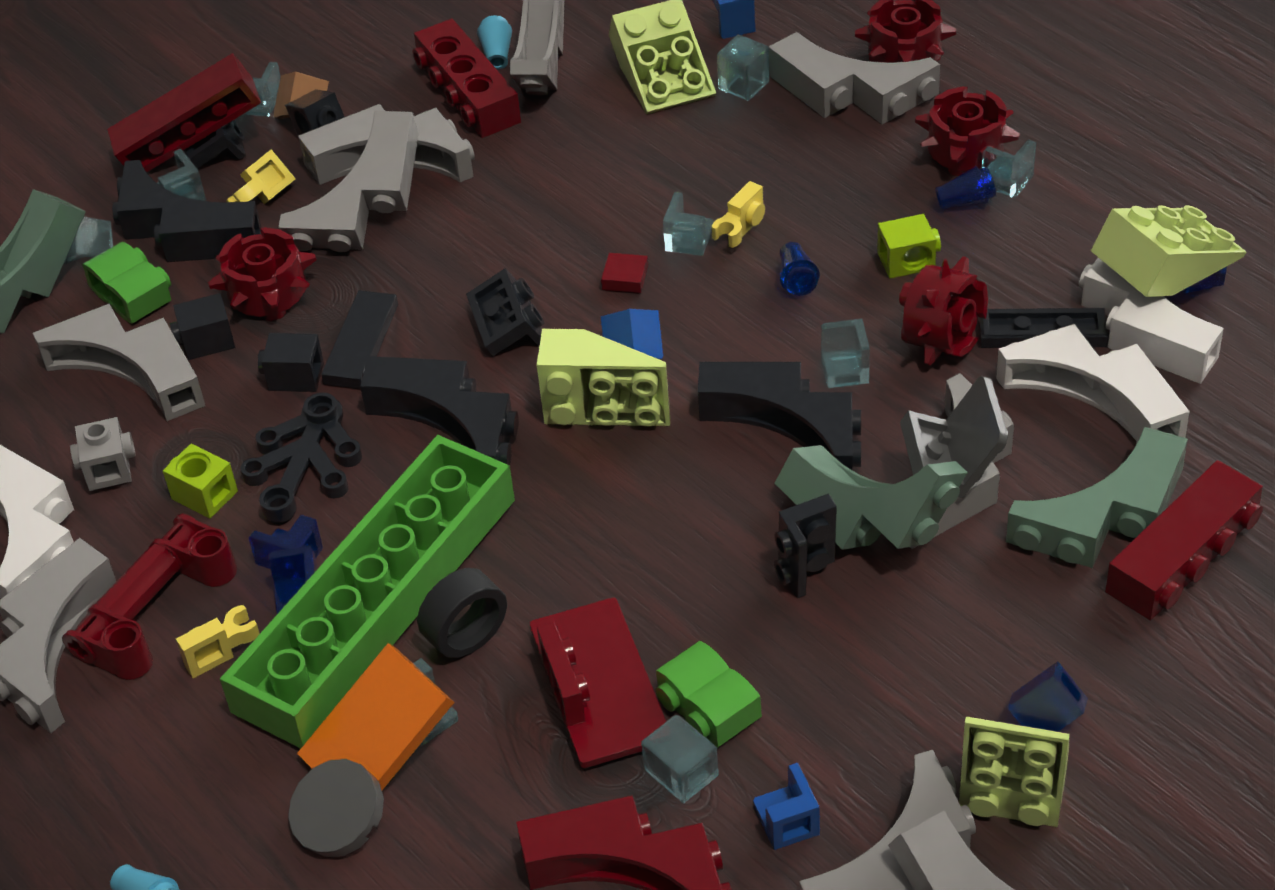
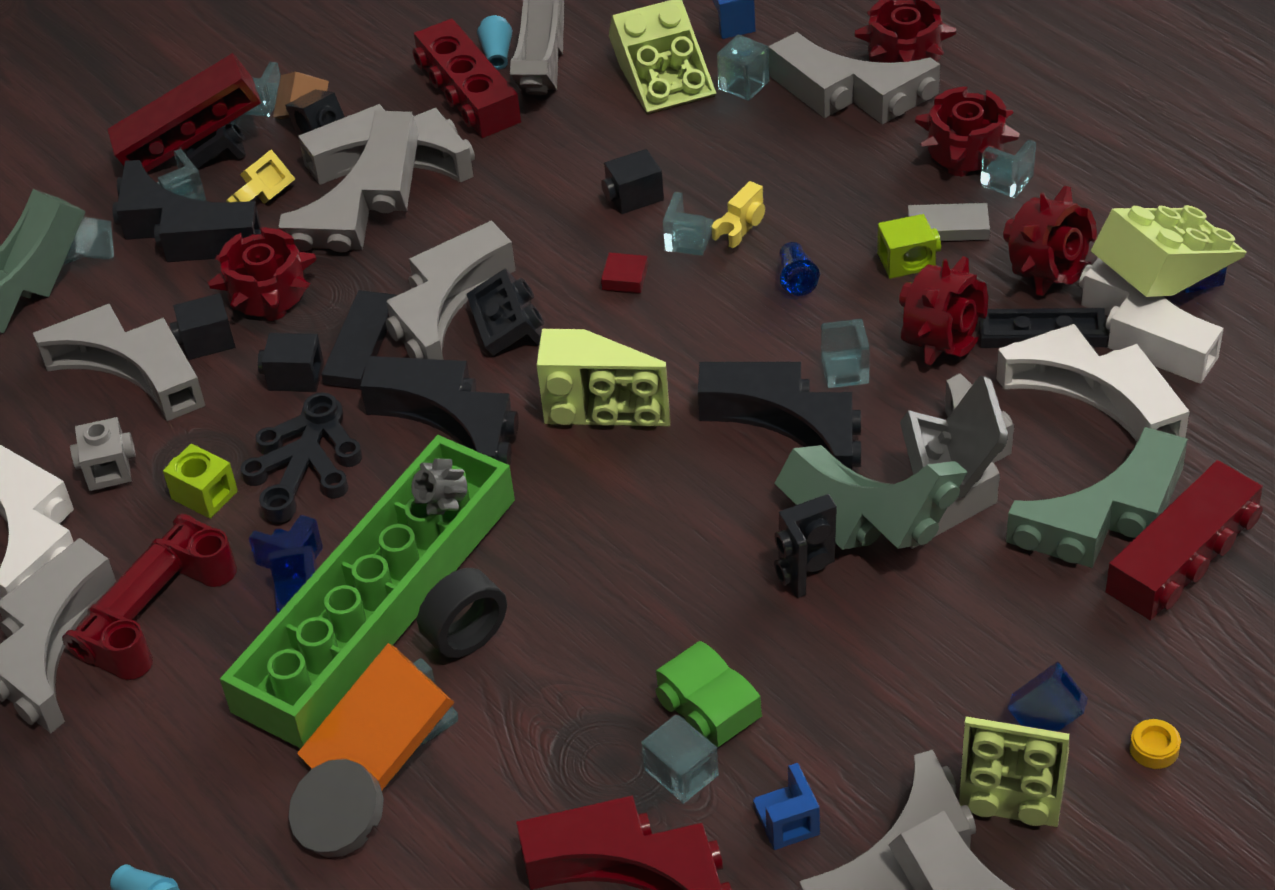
(128, 281): bright green brick -> none
(212, 642): light yellow plate -> none
(439, 486): none -> dark grey gear
(441, 284): none -> light grey arch
(598, 681): dark red bracket -> none
(633, 181): none -> black brick
(635, 329): blue panel -> none
(956, 221): none -> light grey tile
(967, 189): clear blue cone -> none
(1050, 240): none -> dark red brick
(1155, 744): none -> yellow tile

